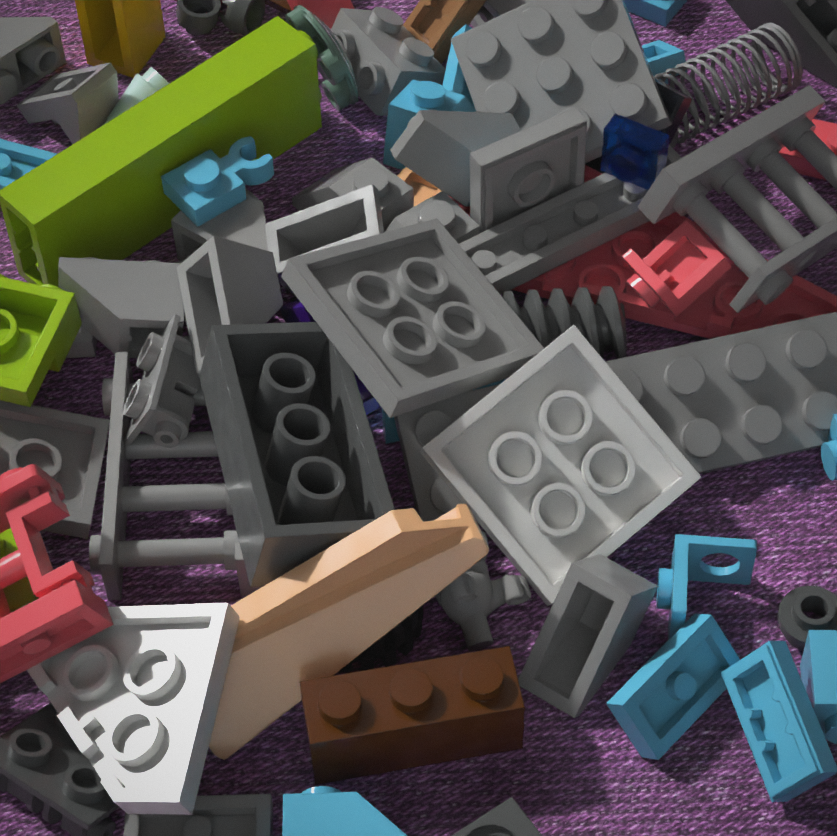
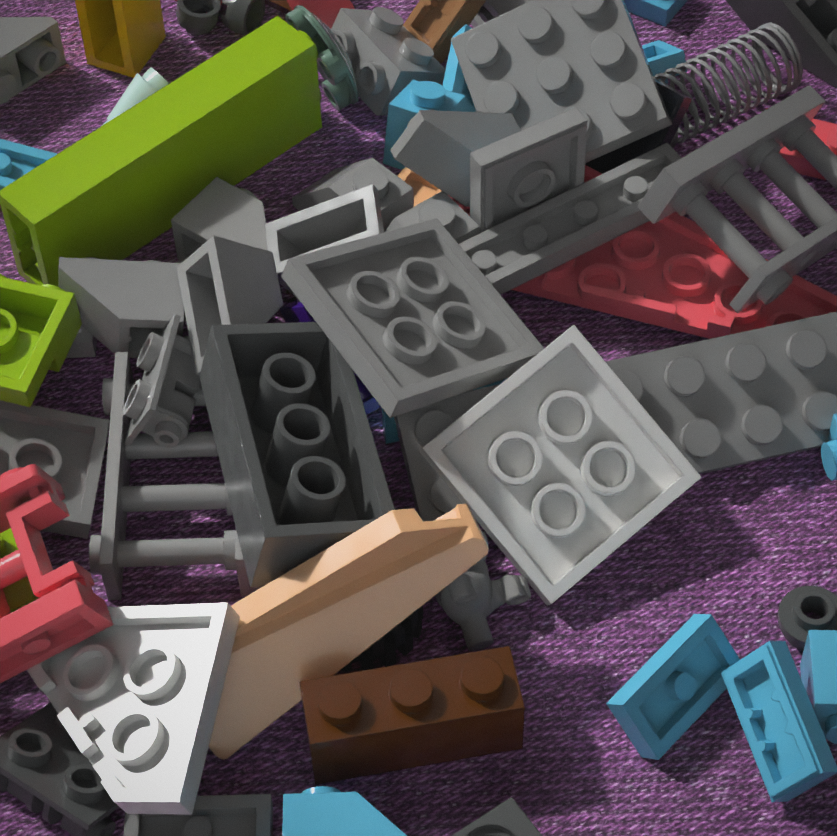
(74, 100): light grey slope -> none
(214, 185): medium azure plate -> none
(586, 632): light grey slope -> none
(599, 323): dark grey piece -> none
(633, 151): clear blue plate -> none
(676, 269): coral bracket -> none
(688, 566): medium azure bracket -> none

